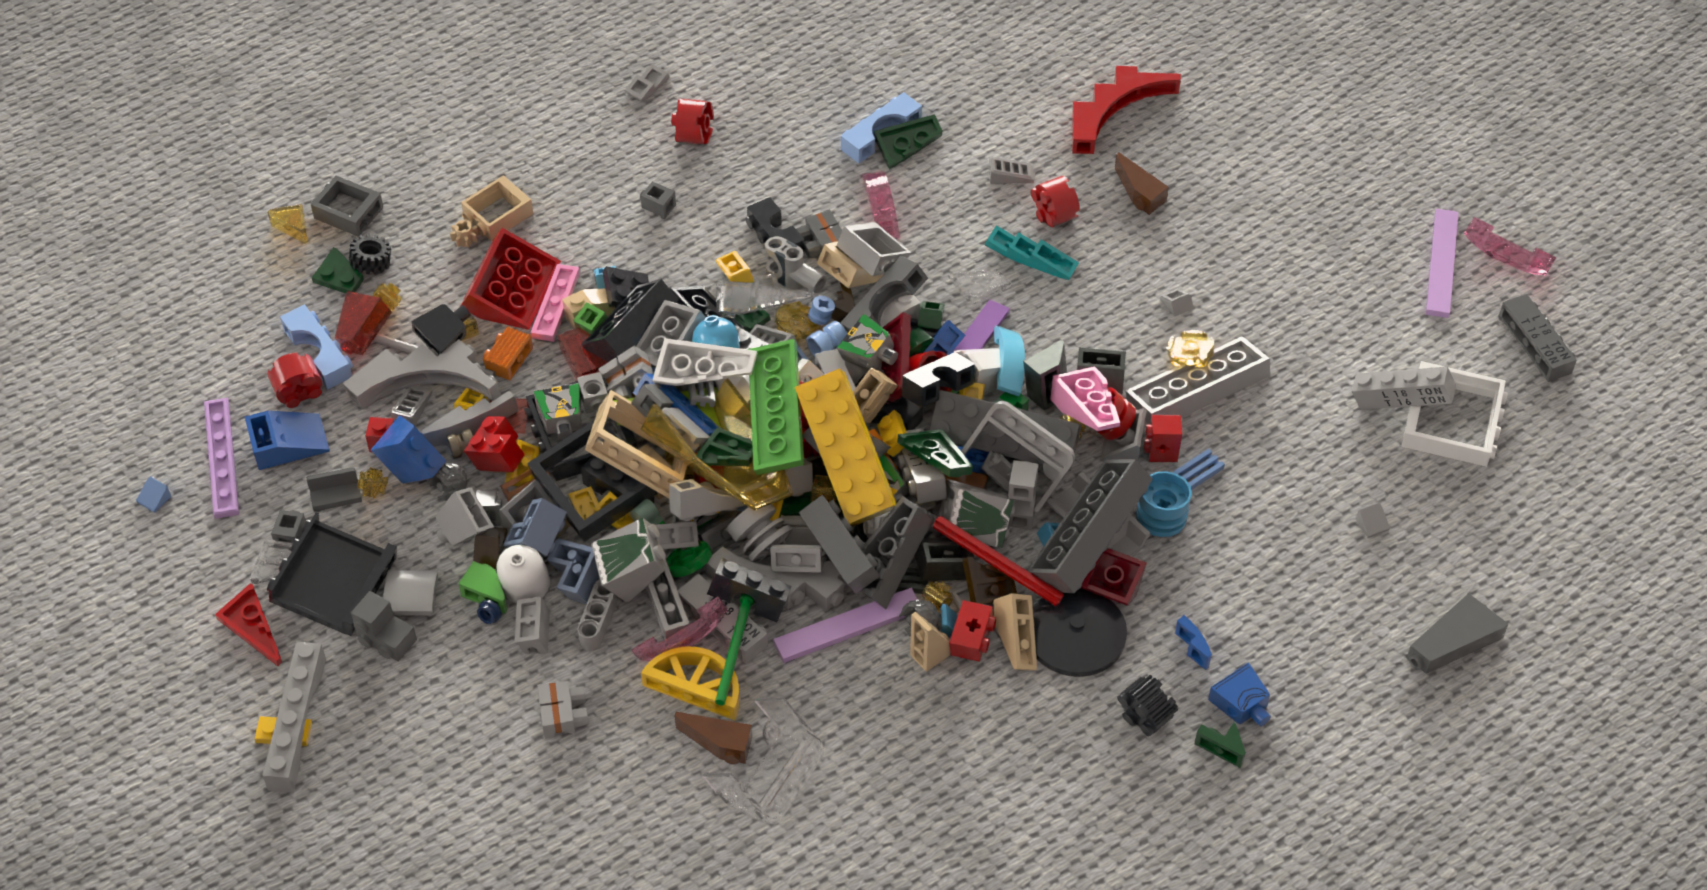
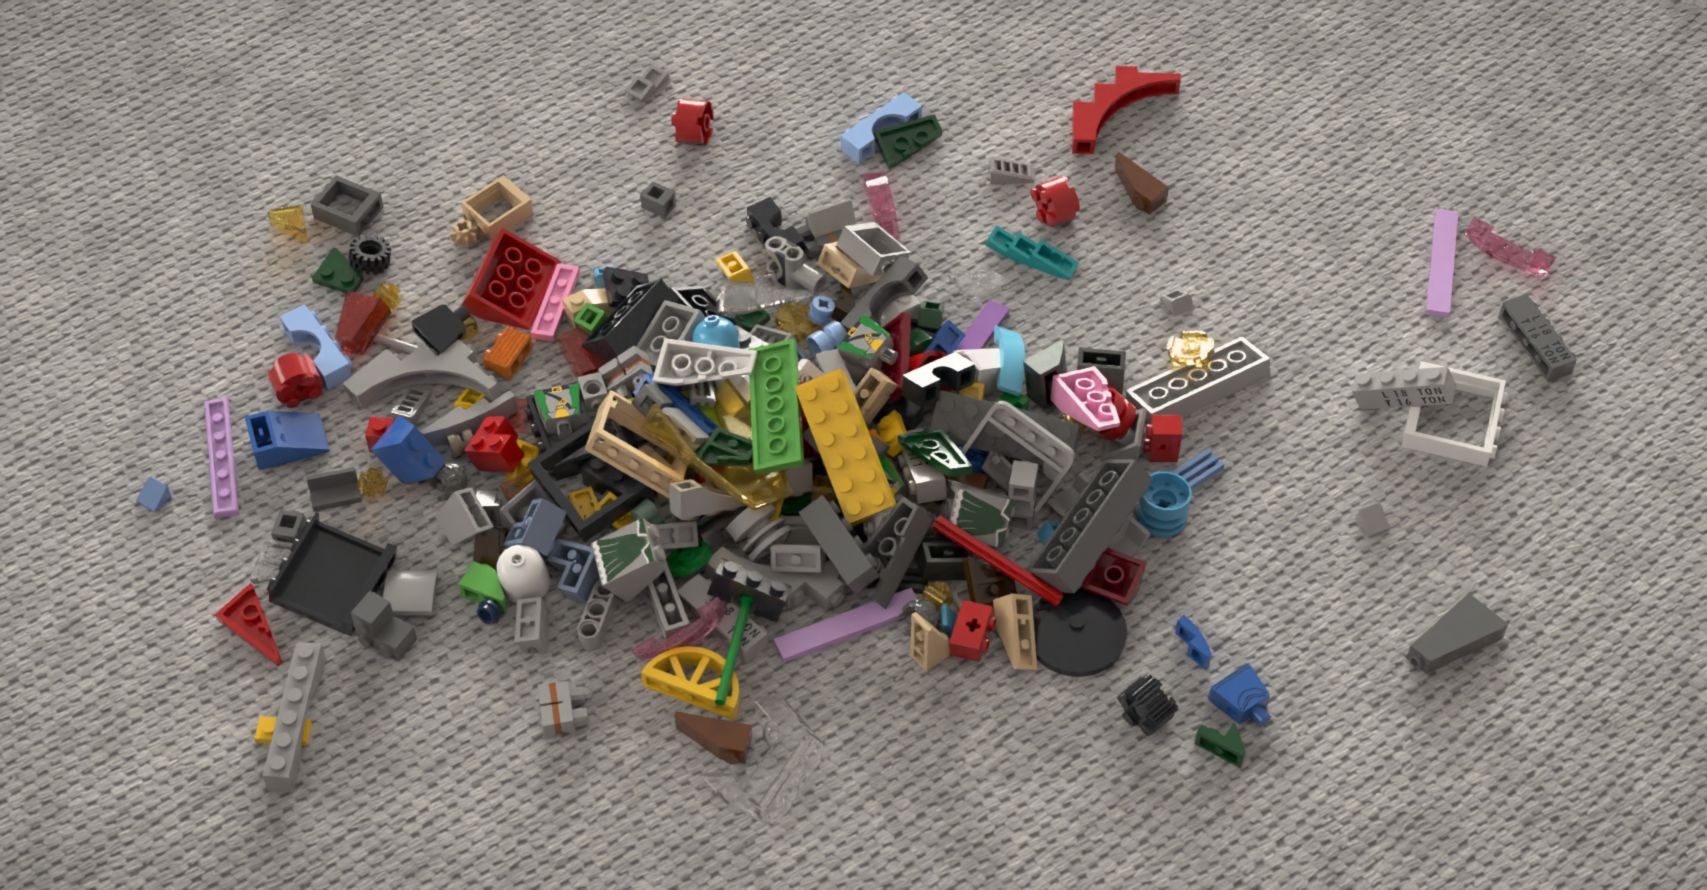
(831, 217): none -> light grey slope

